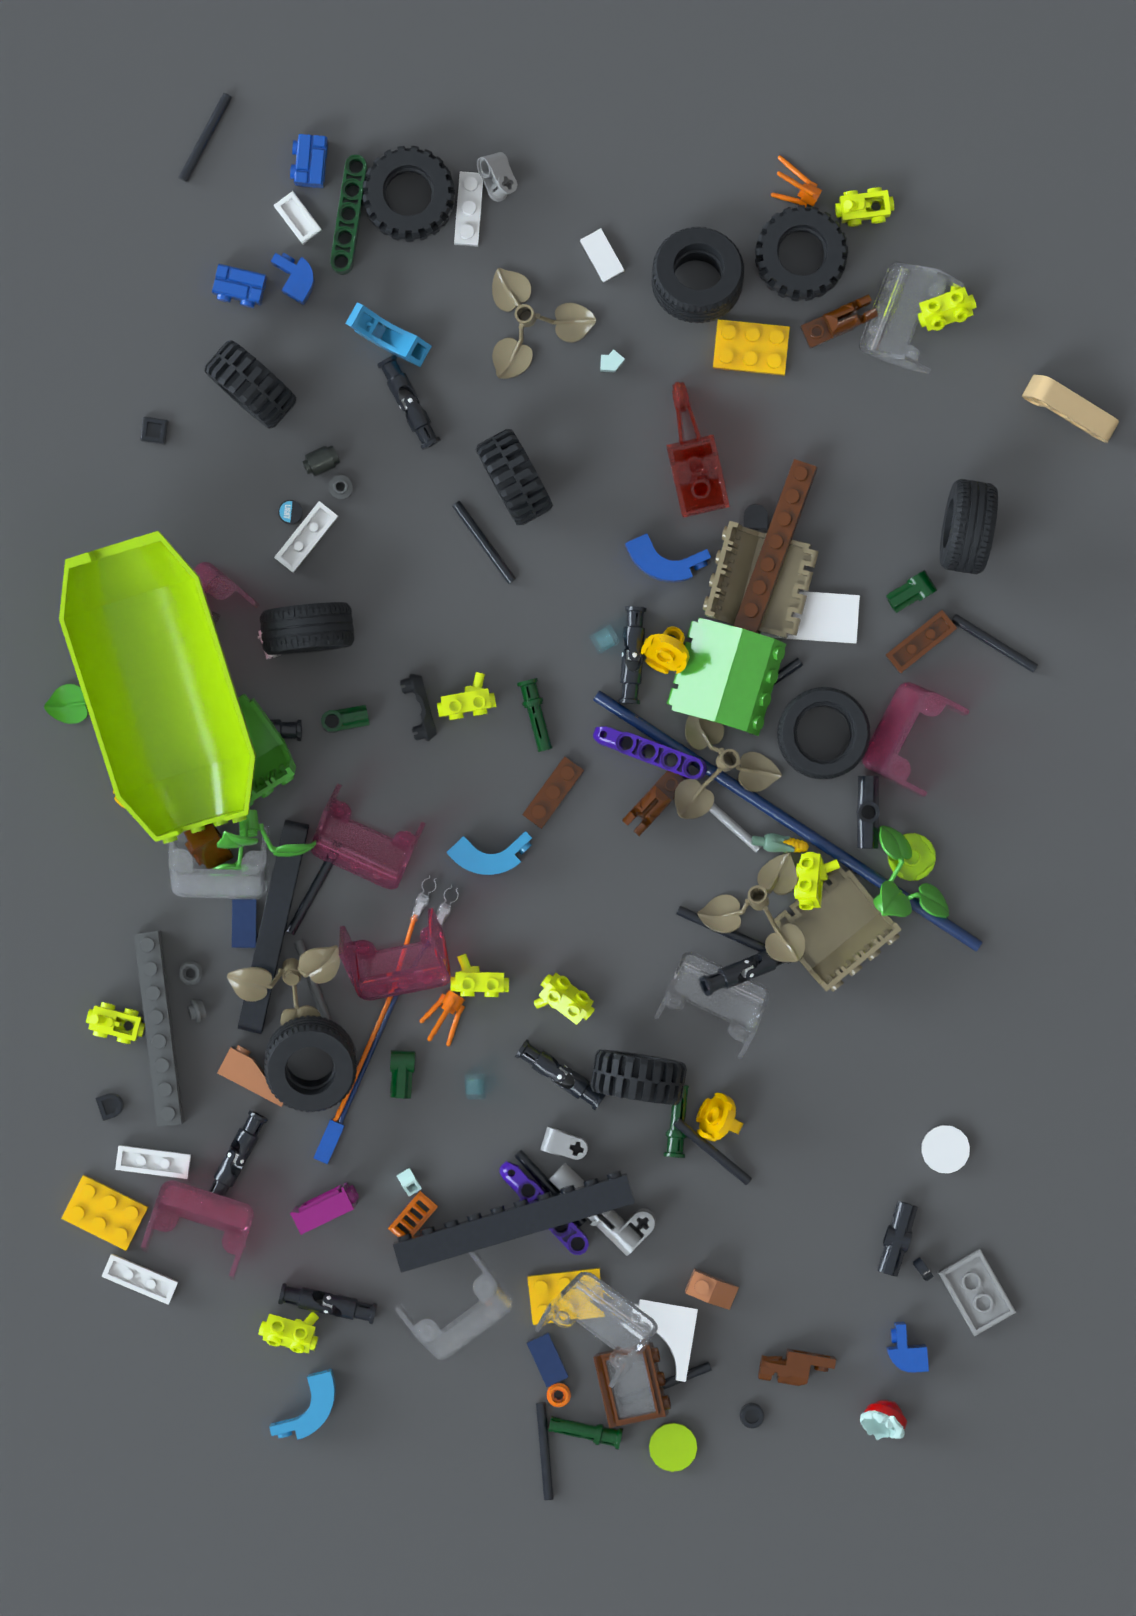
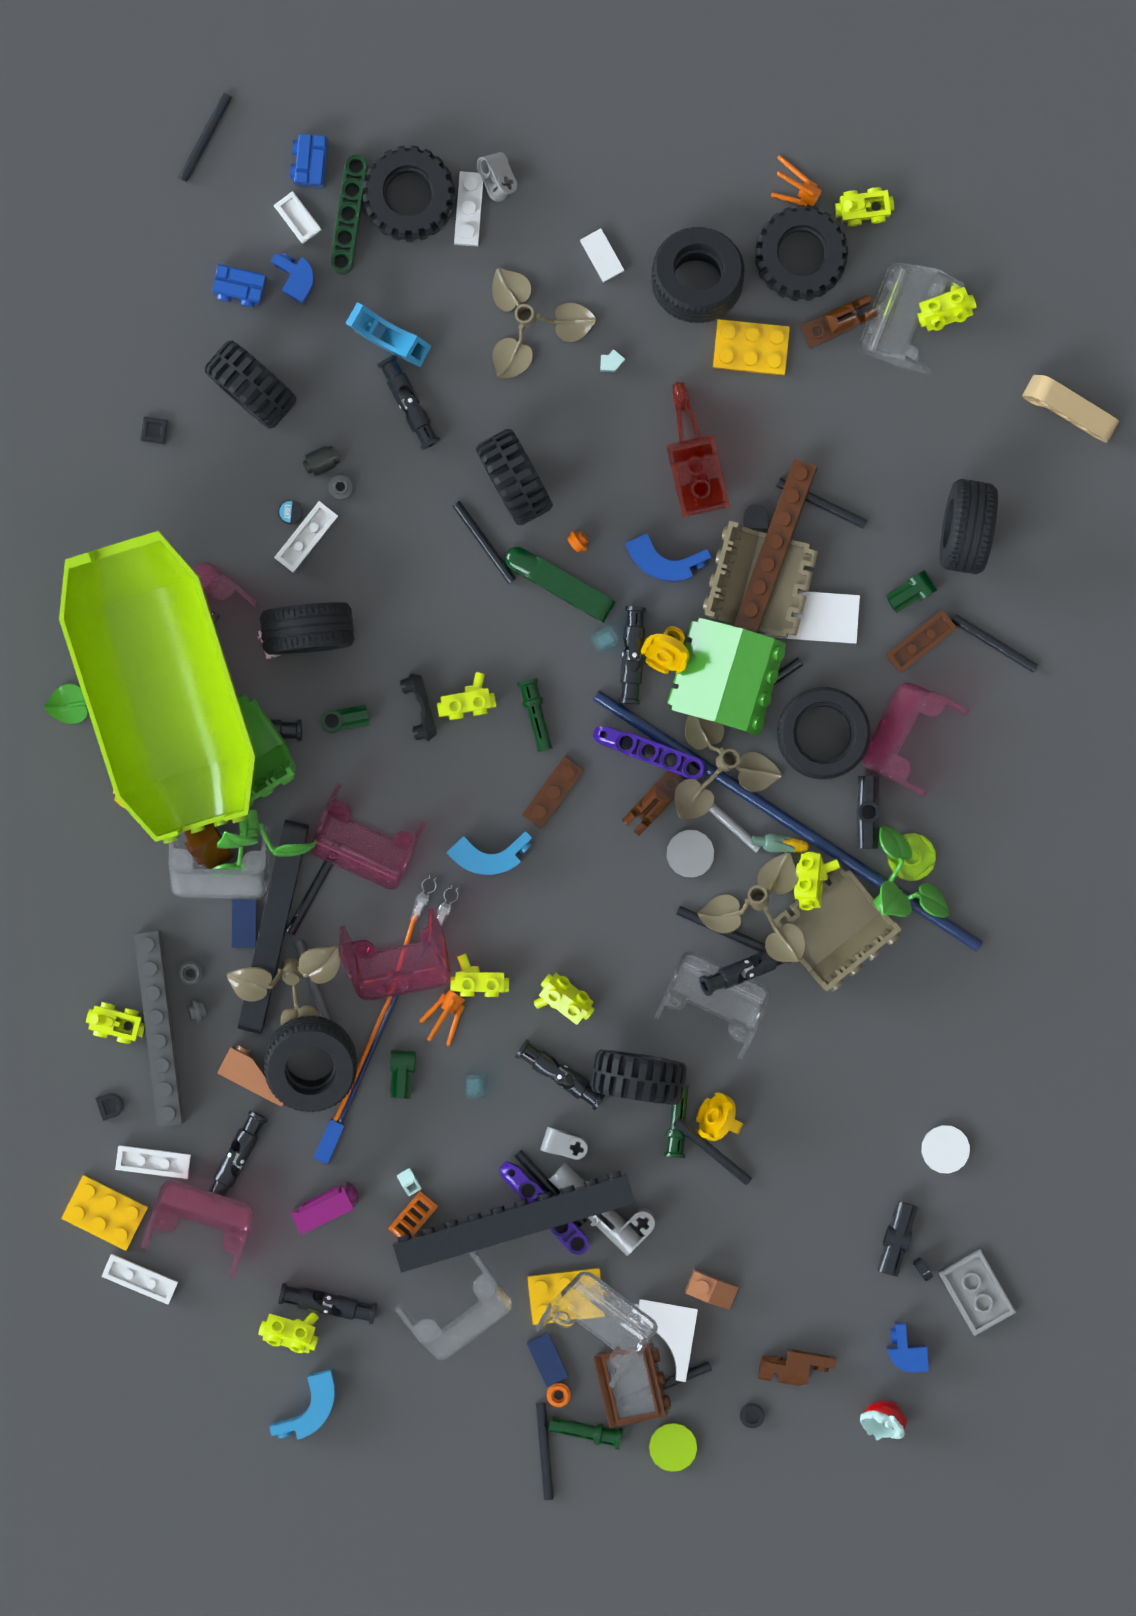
(559, 583): none -> dark green piece
(578, 541): none -> orange plate
(690, 853): none -> light grey tile
(830, 507): none -> black bar

